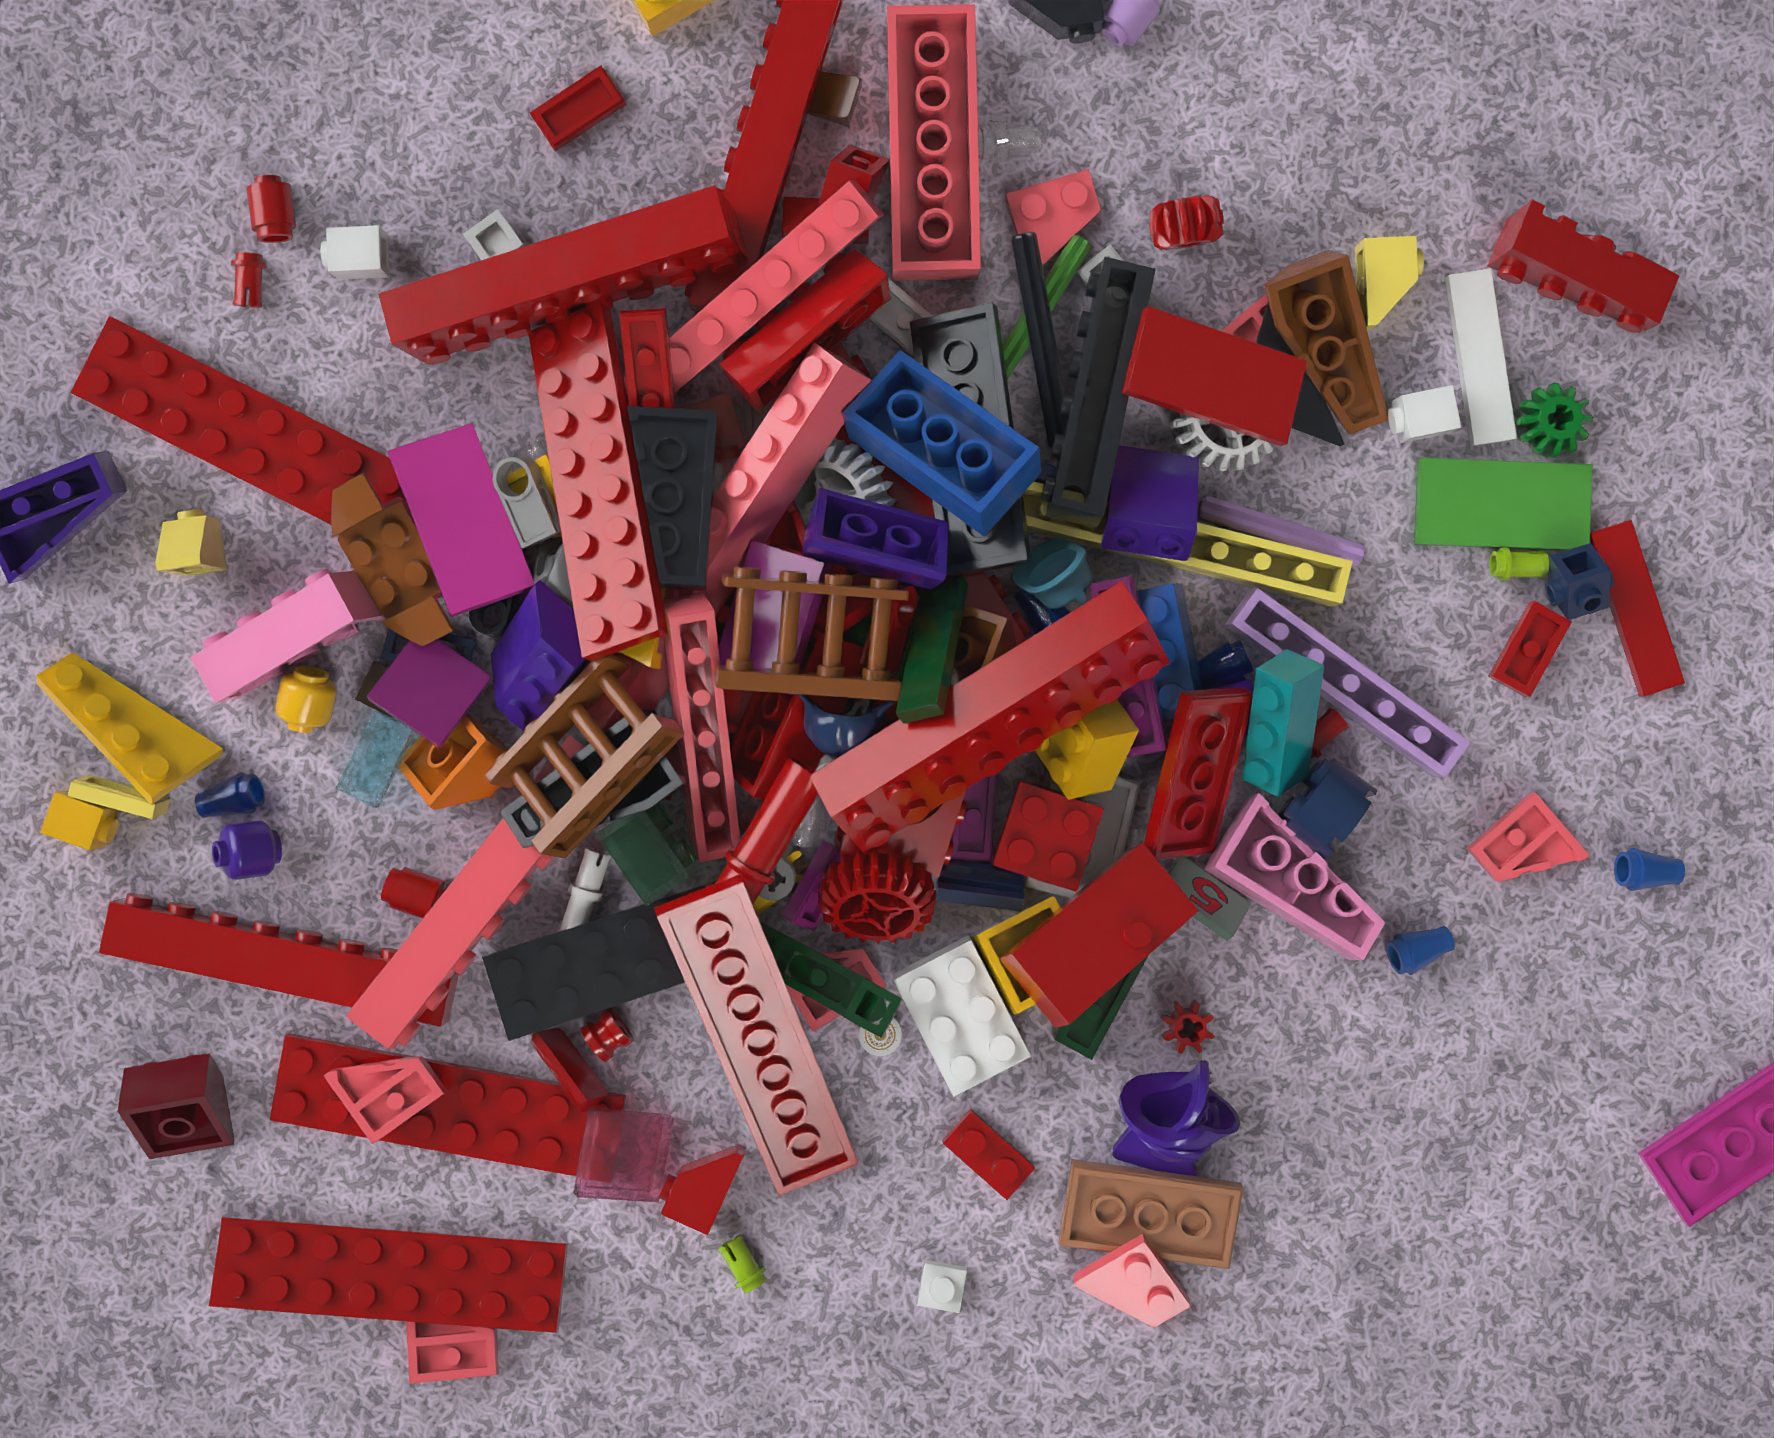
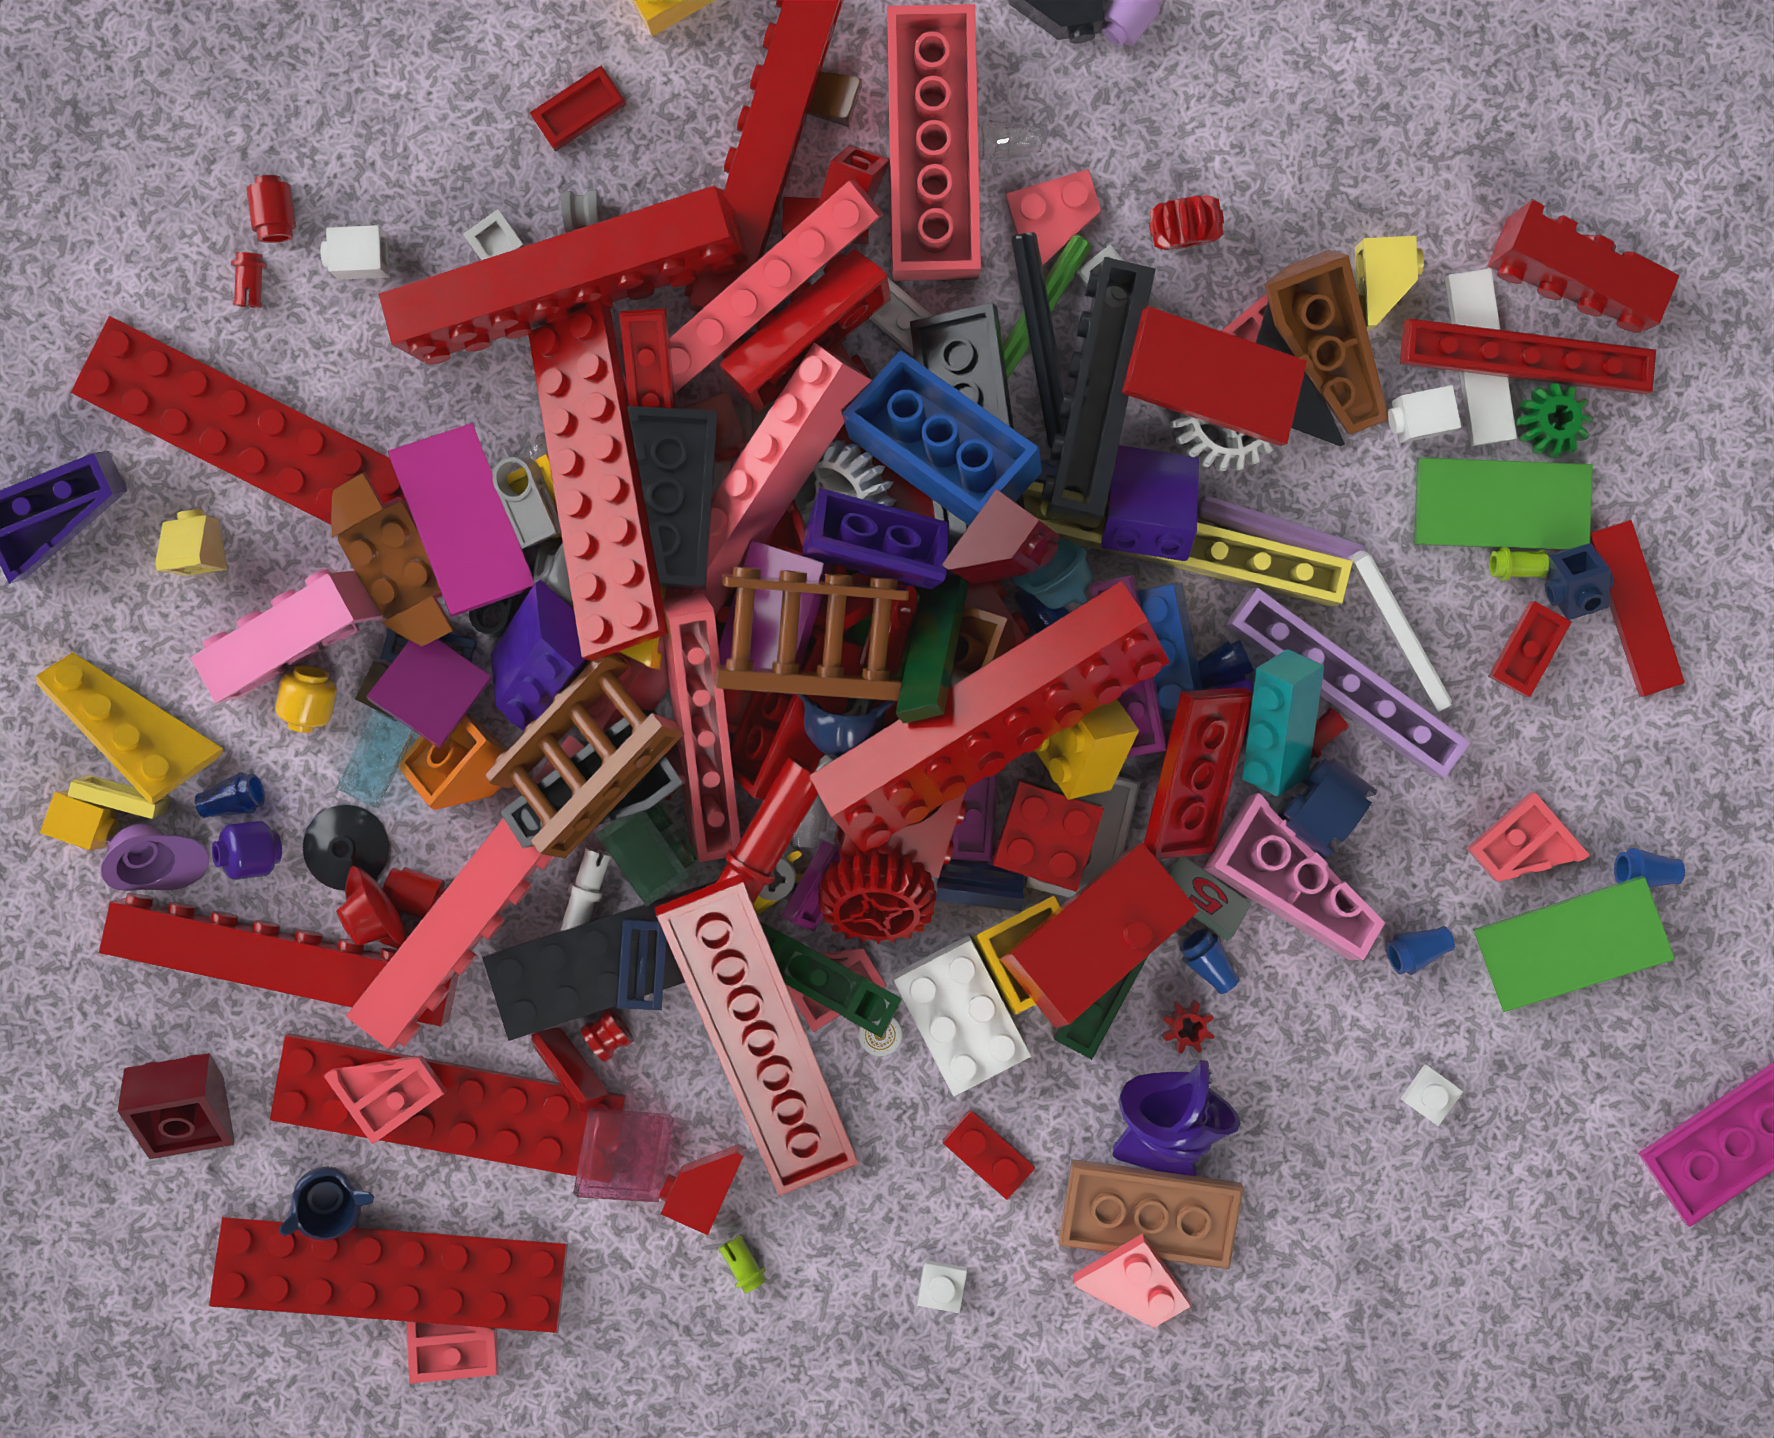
(150, 860): none -> medium lavender piece
(325, 1204): none -> dark blue hair
(362, 833): none -> black dish
(369, 912): none -> red hat
(580, 210): none -> light grey wheel
(639, 1002): none -> dark blue tile
(1002, 543): none -> dark red slope
(1208, 959): none -> blue cone
(1400, 630): none -> white tile
(1431, 1095): none -> white plate
(1527, 356): none -> red tile
(1574, 943): none -> bright green tile

